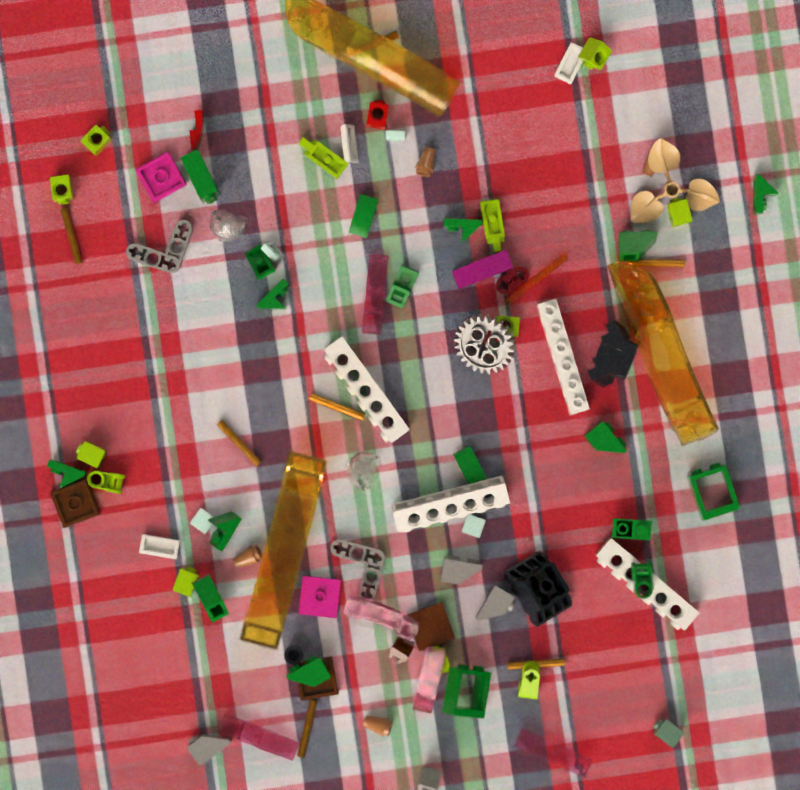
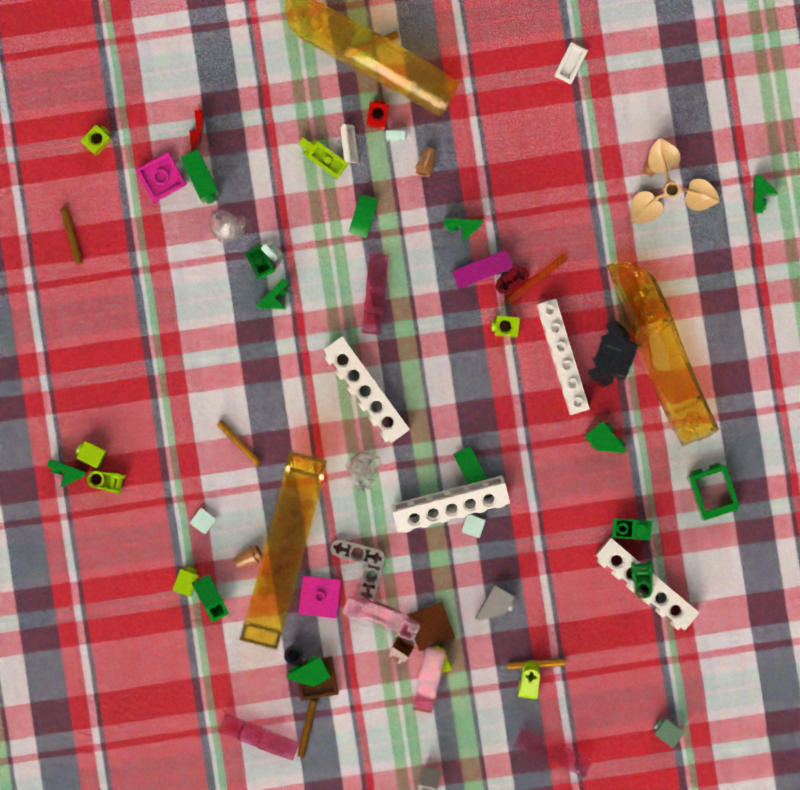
(56, 182): lime brick -> none
(75, 503): reddish brown tile -> none
(159, 546): white tile -> none
(169, 255): light grey beam -> none
(206, 746): light grey slope -> none
(226, 526): green slope -> none
(336, 406): pearl gold bar -> none
(378, 725): medium nougat cone -> none
(402, 286): green slope -> none
(458, 571): light grey slope -> none
(479, 694): green window -> none
(493, 223): lime hinge -> none
(501, 351): light grey gear -> none
(539, 588): black slope -> none
(594, 54): lime brick -> none
(635, 244): green slope -> none
(658, 263): pearl gold bar -> none
(679, 212): lime brick -> none

